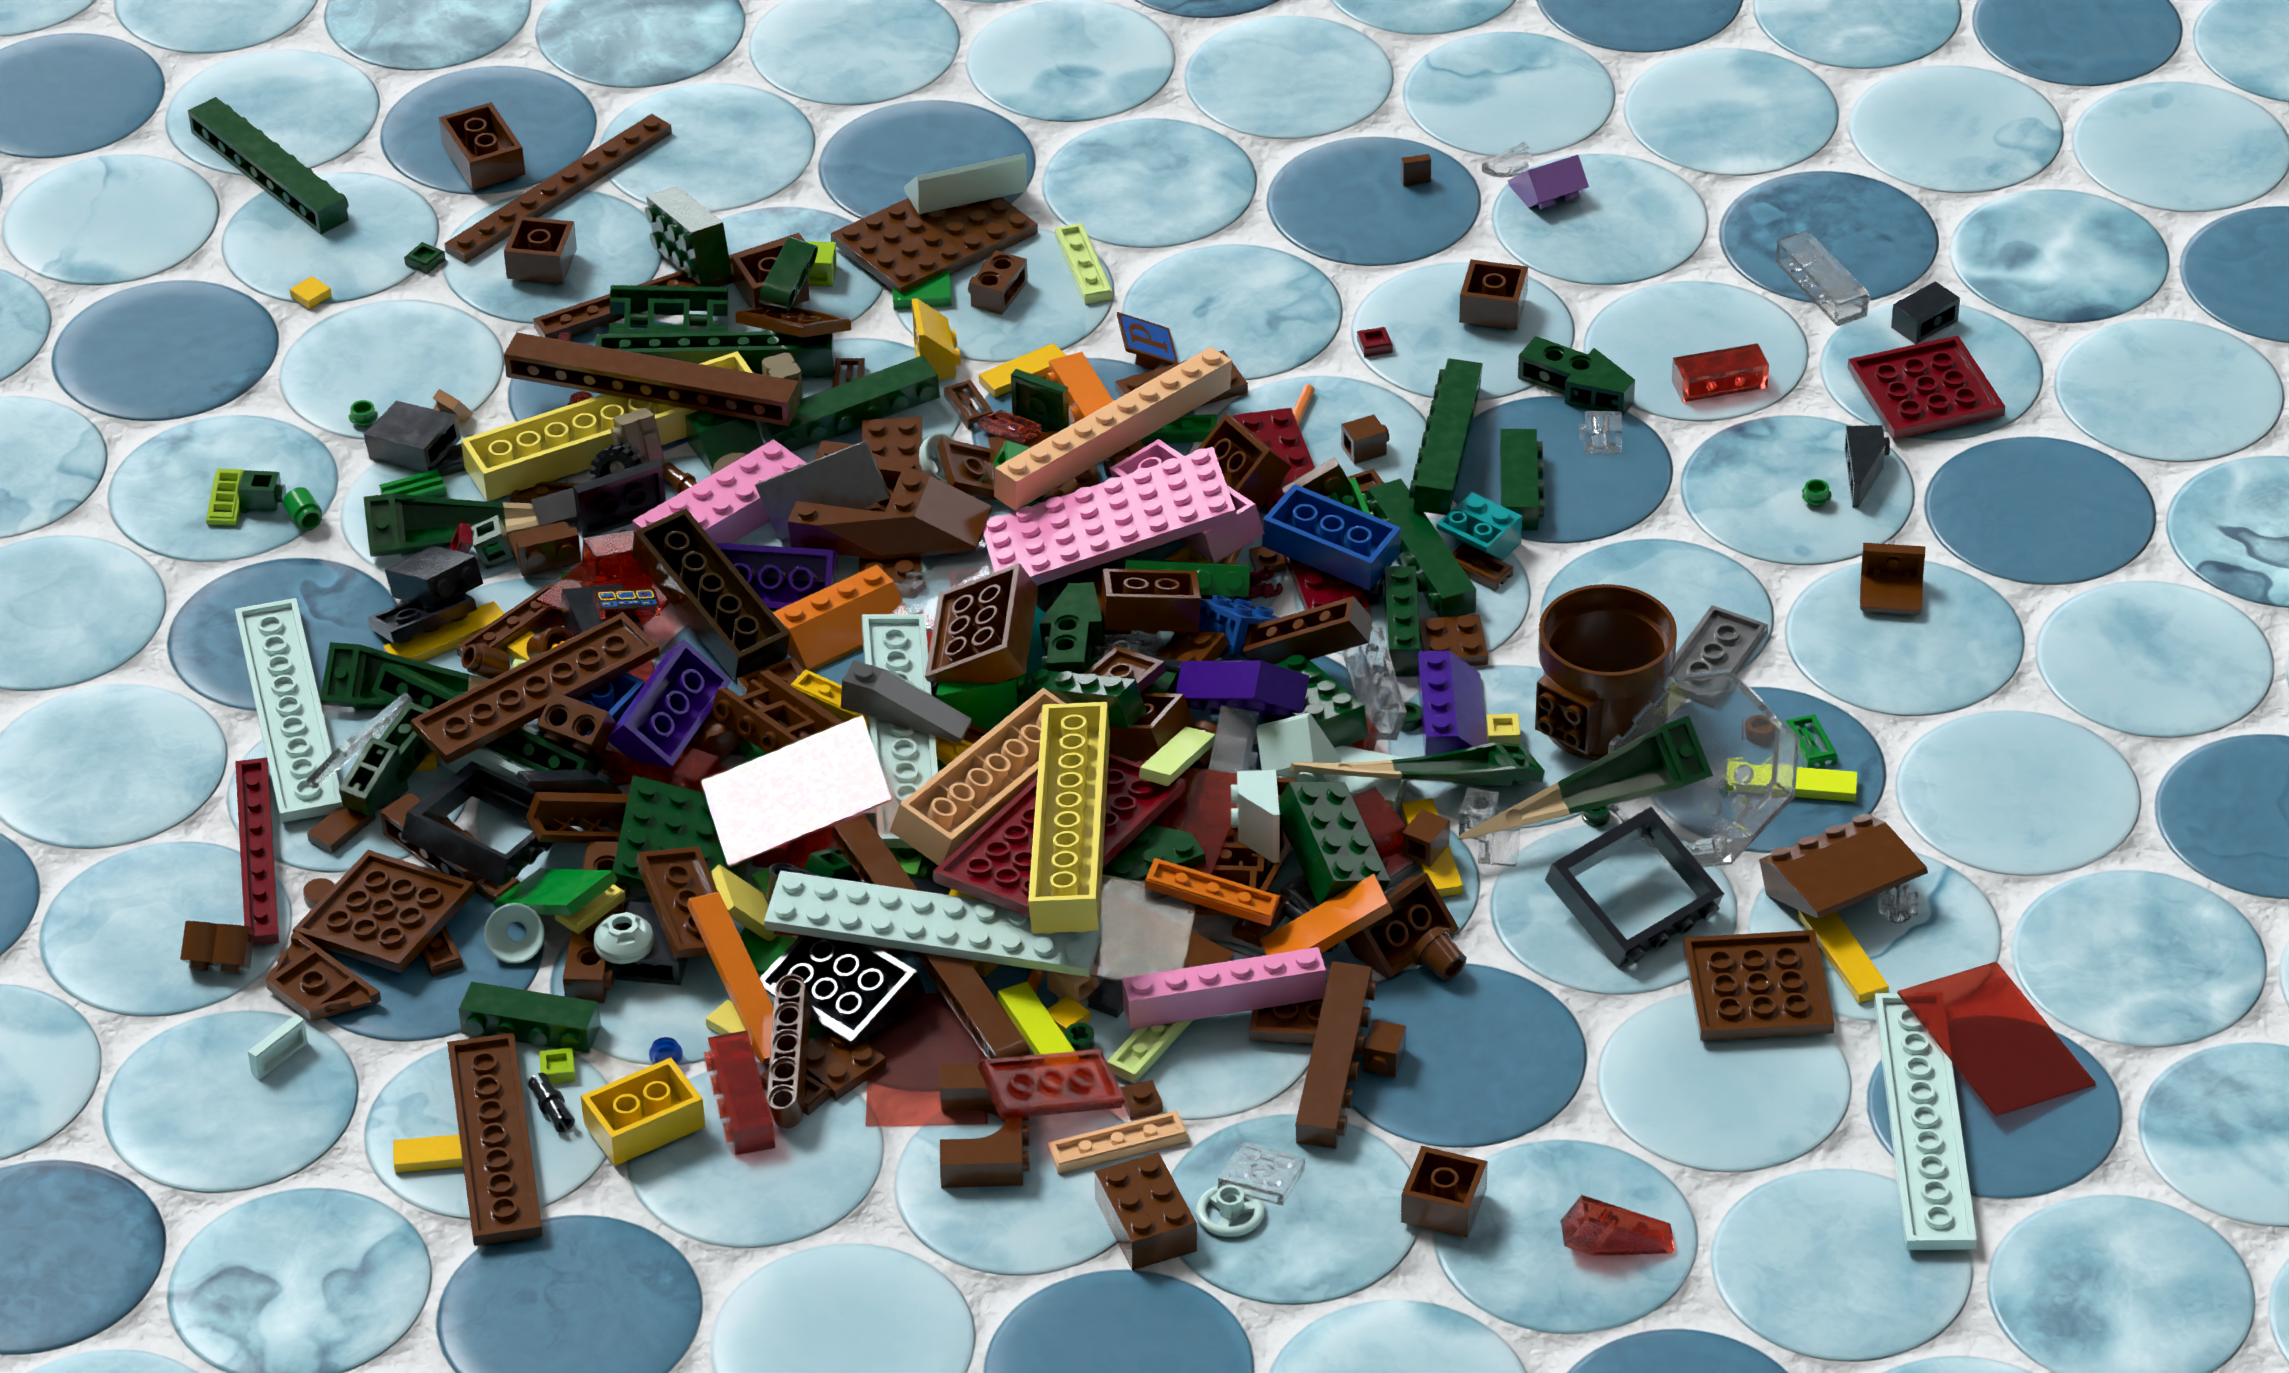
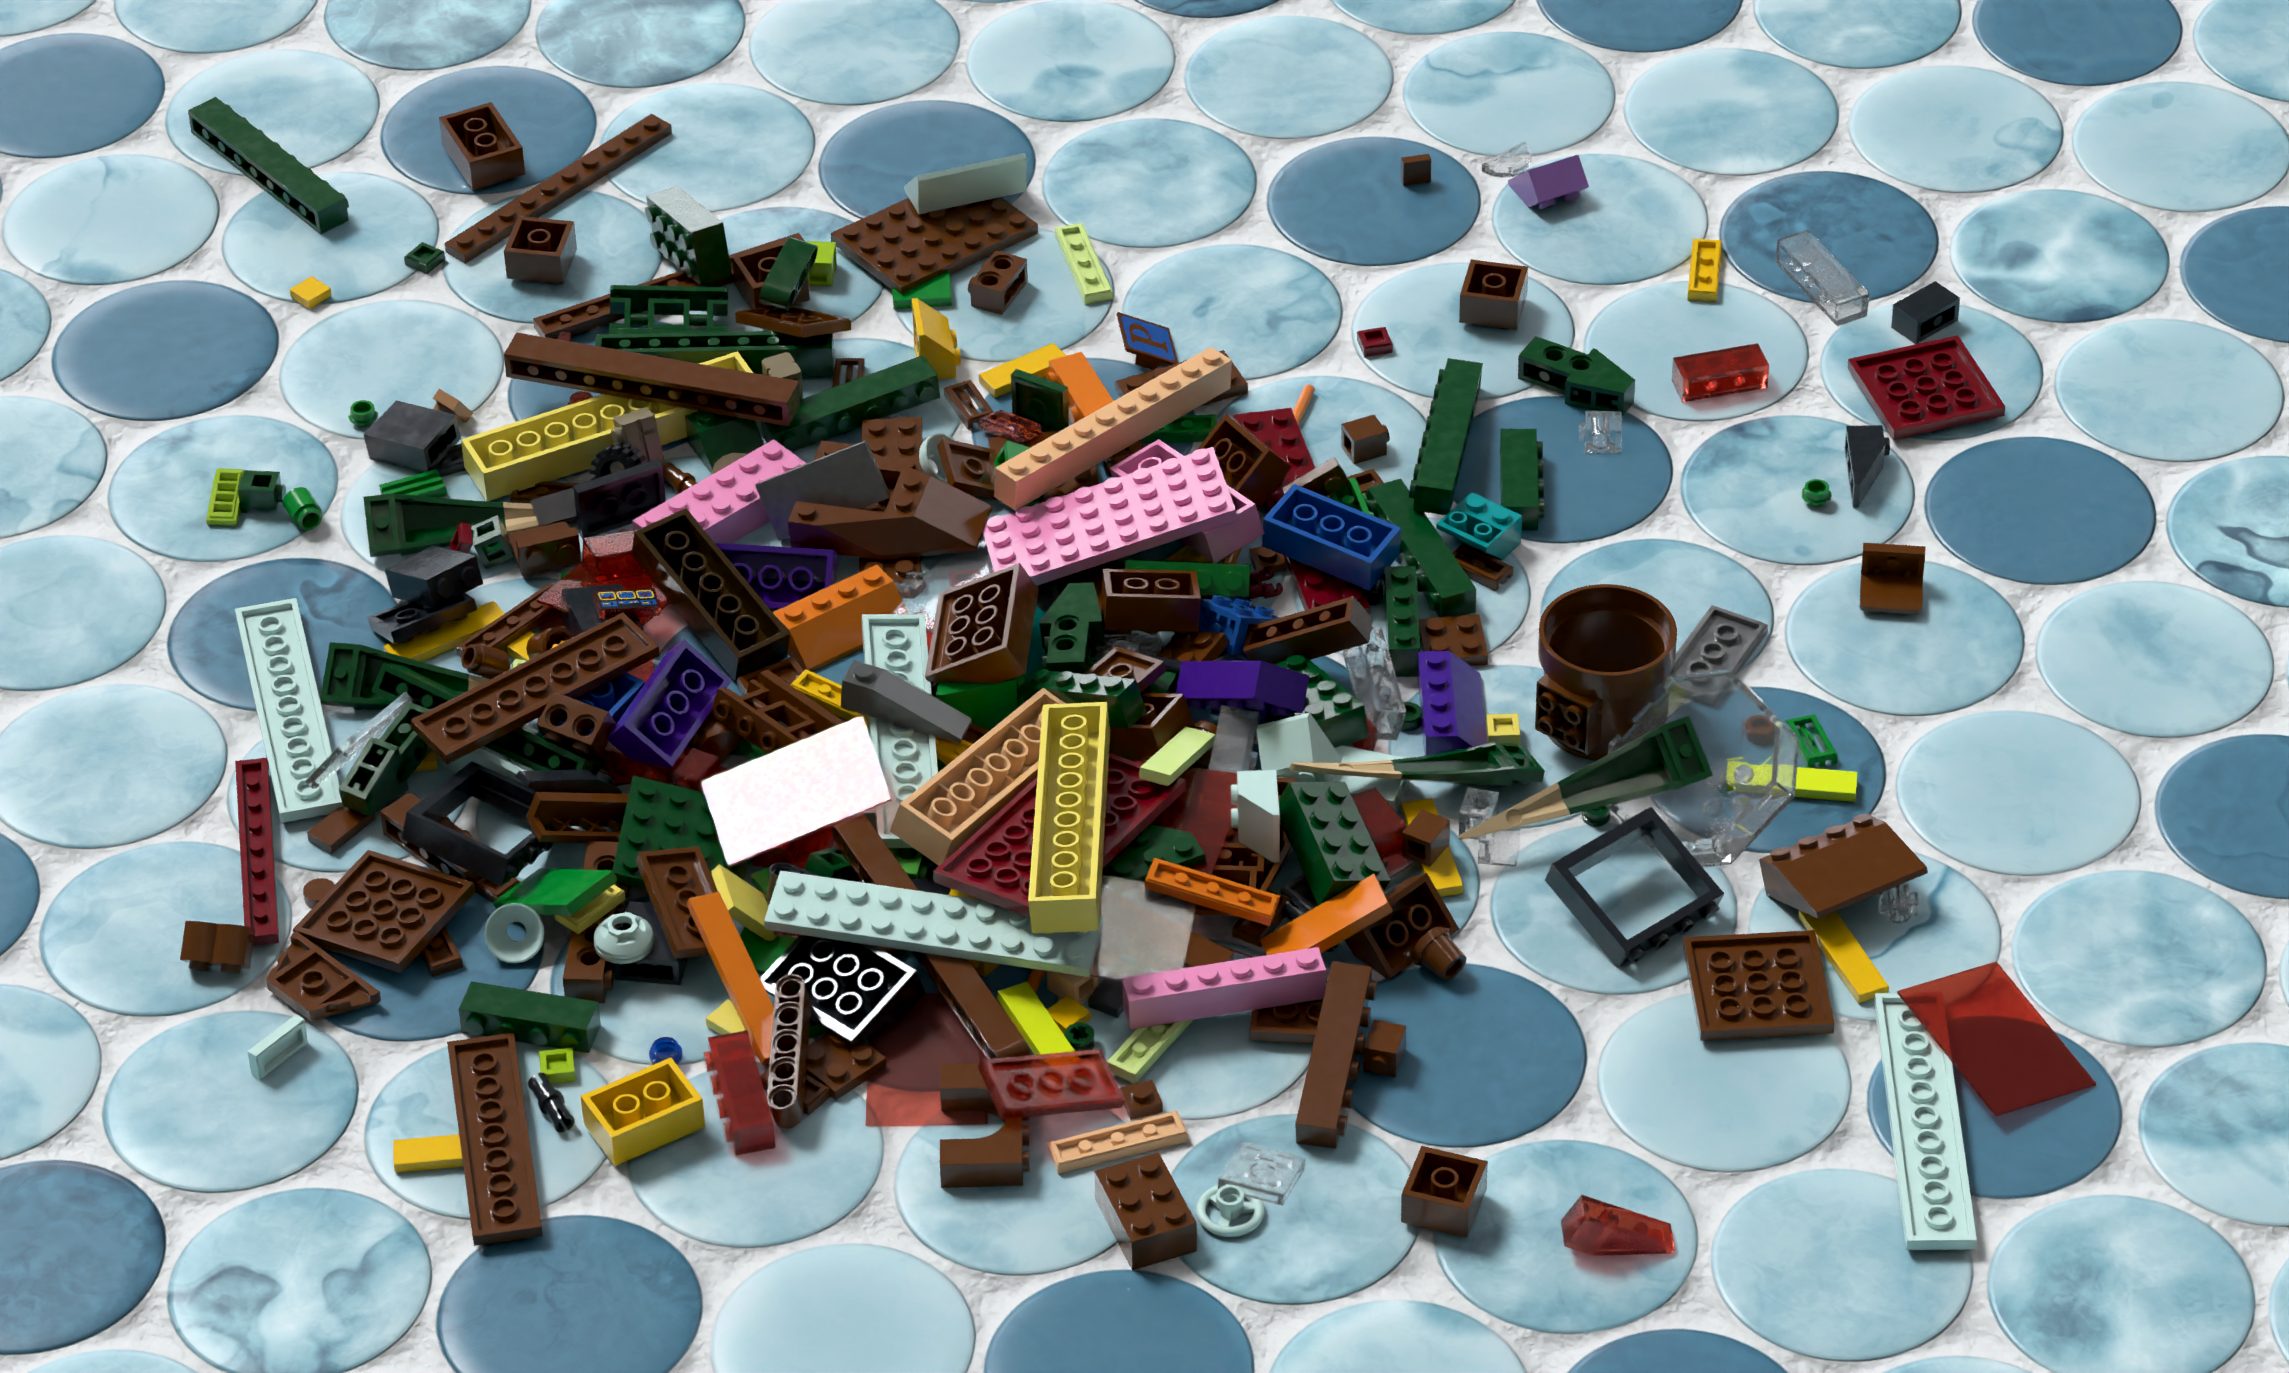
(1704, 270): none -> yellow tile

